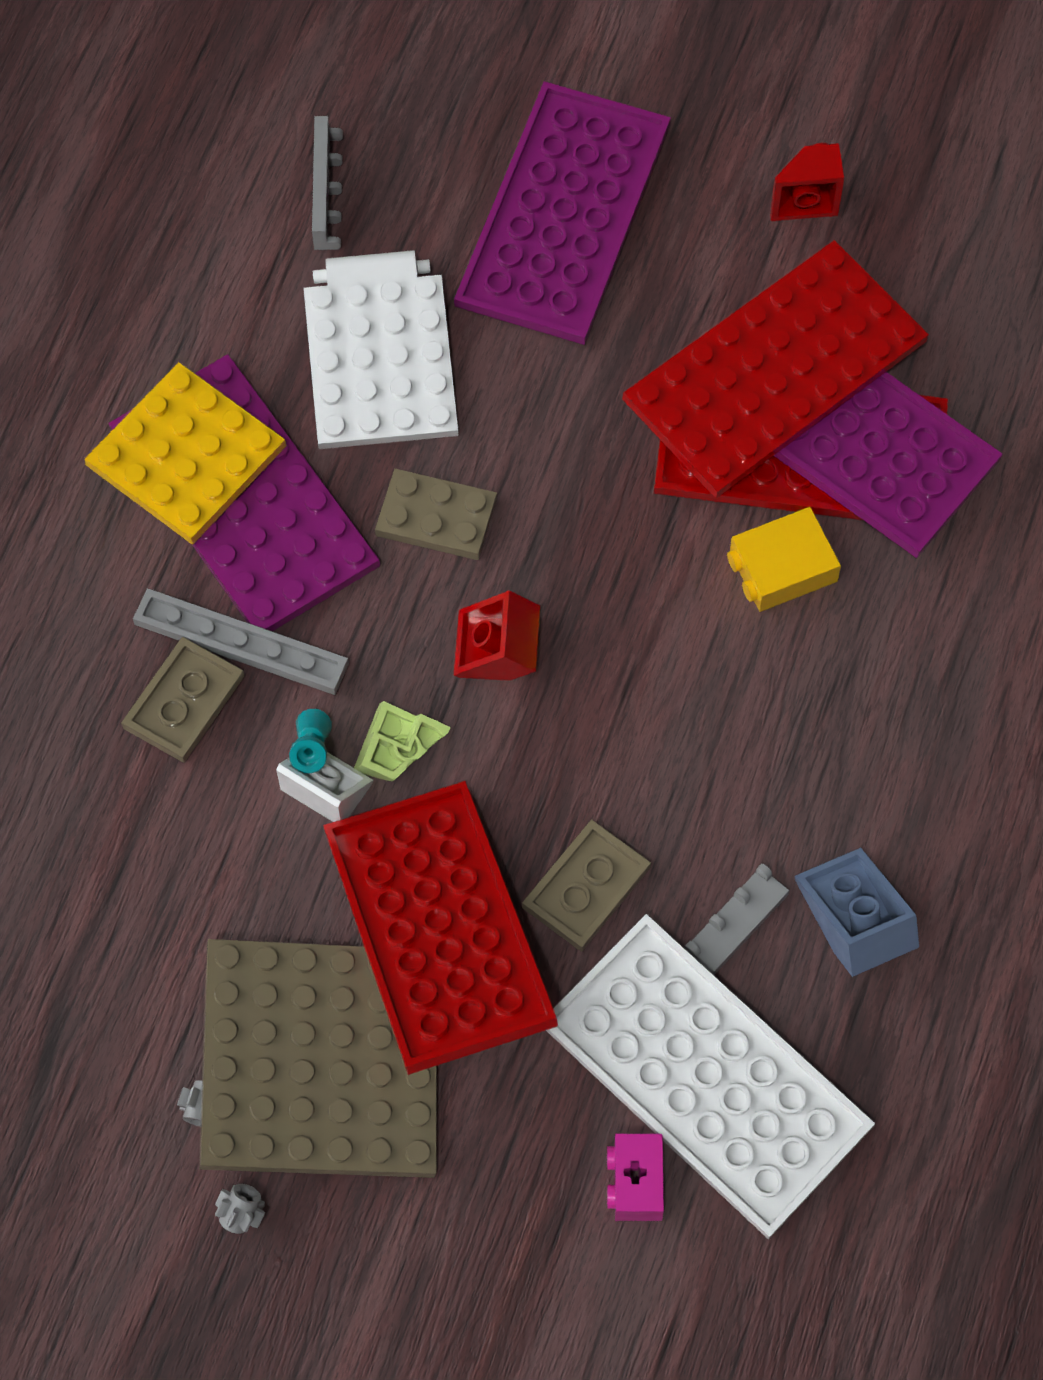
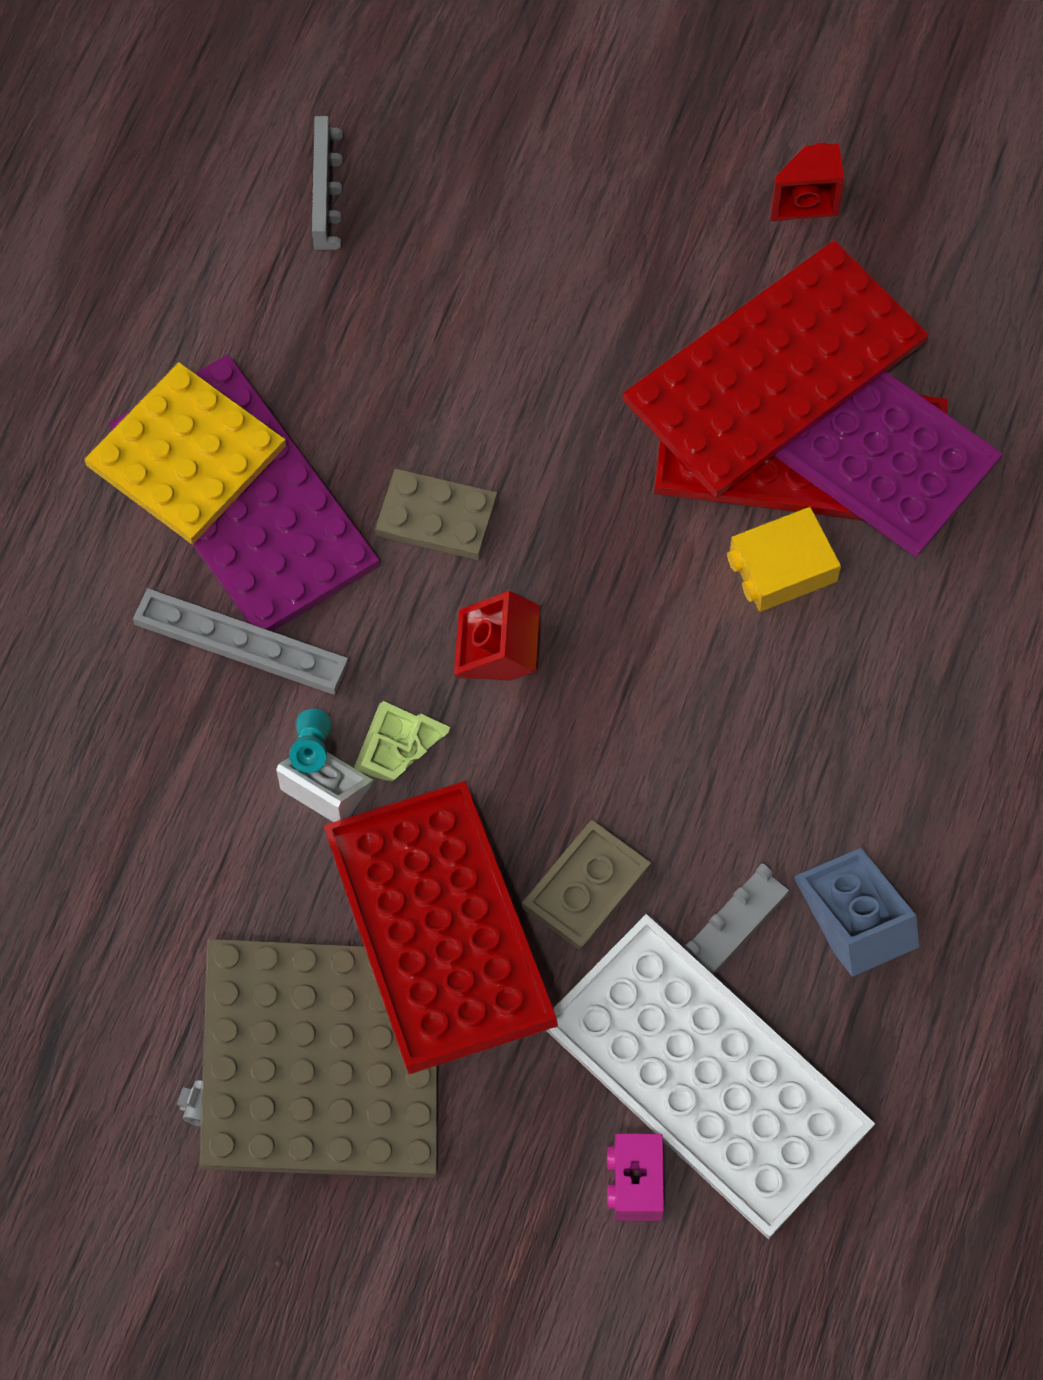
(183, 699): dark tan plate -> none
(240, 1208): light grey gear -> none
(379, 351): white plate -> none
(563, 213): magenta plate -> none

